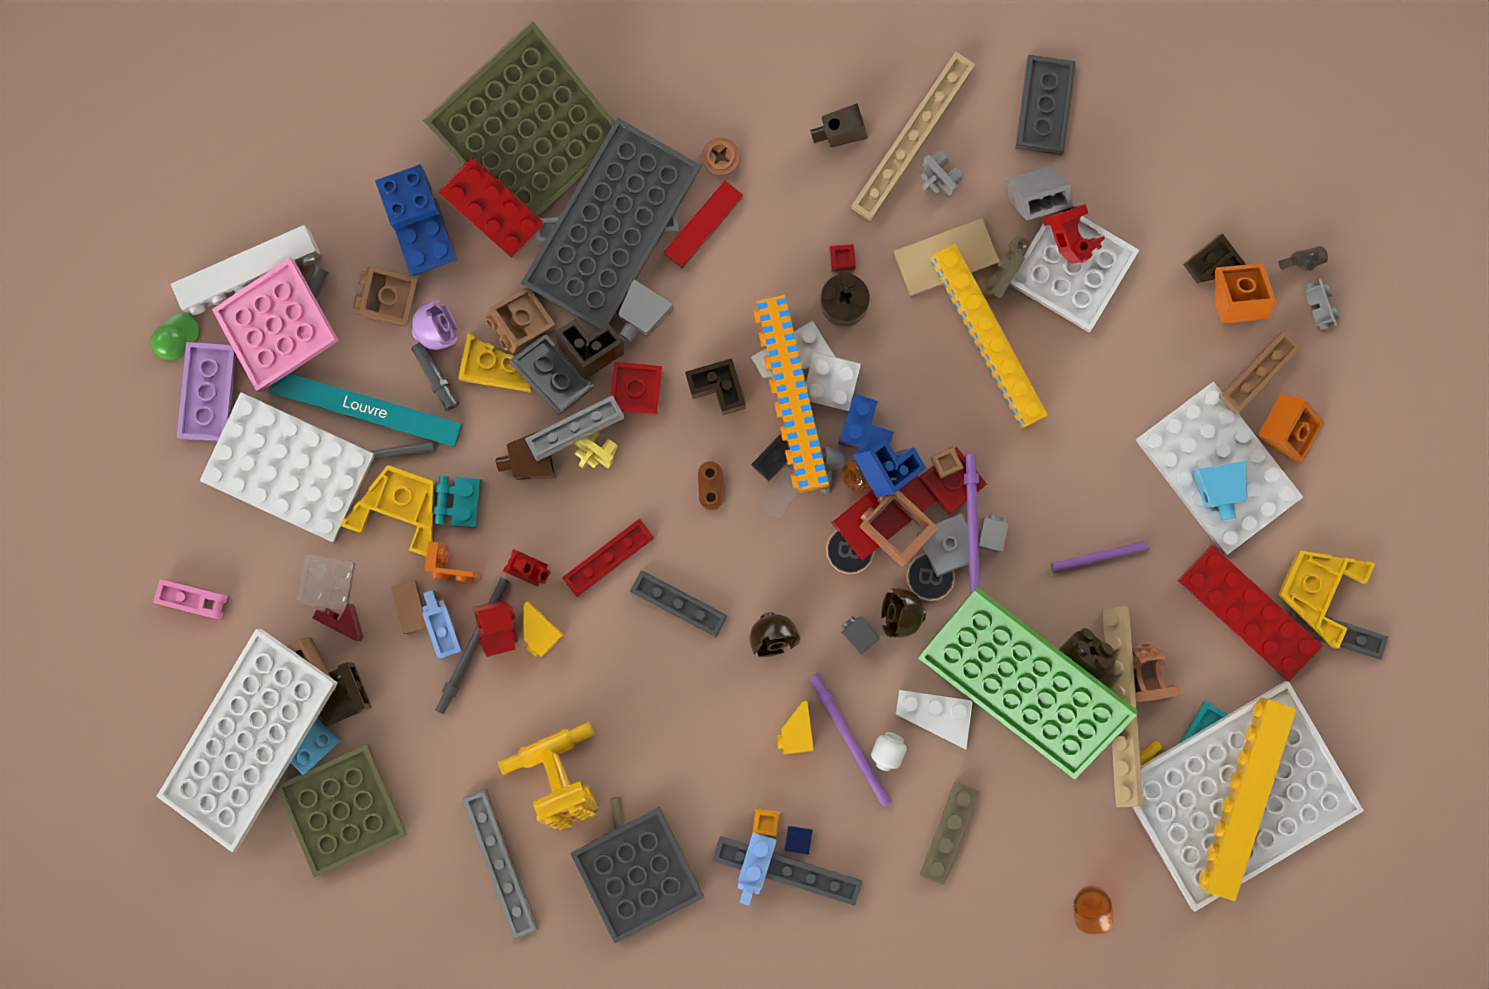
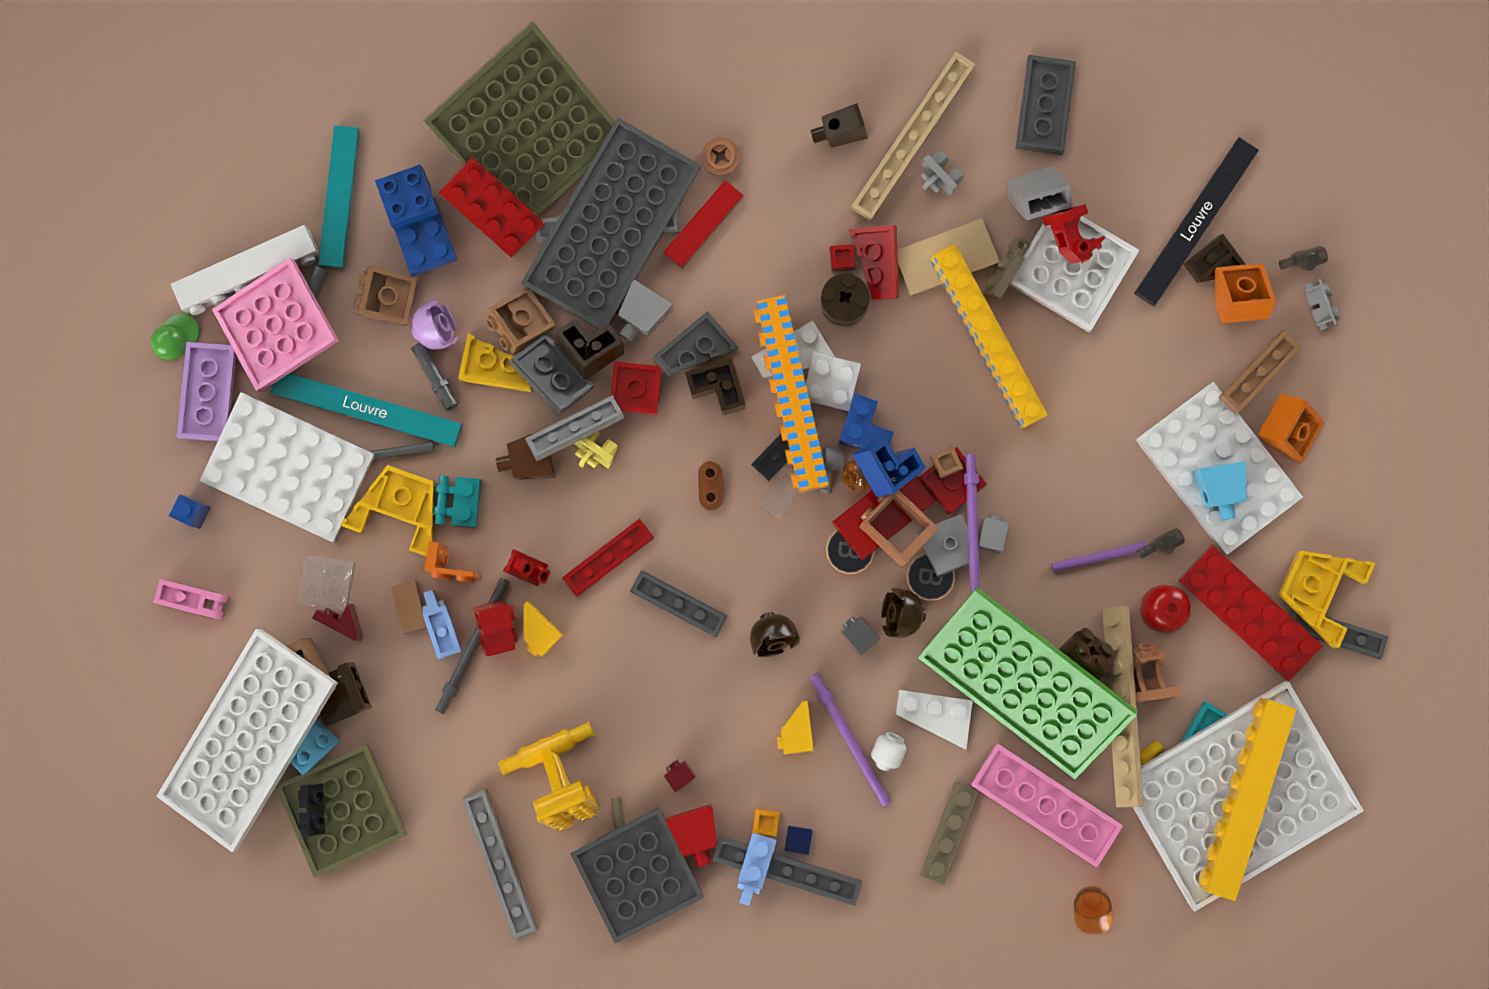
(189, 511): none -> blue brick
(313, 820): none -> black hinge
(338, 197): none -> teal tile
(679, 774): none -> dark red plate
(694, 346): none -> dark grey wing
(694, 833): none -> red torso
(879, 257): none -> red wing
(1046, 805): none -> bright pink plate
(1163, 544): none -> clear smoke piece
(1165, 608): none -> red cylinder
(1196, 221): none -> black tile

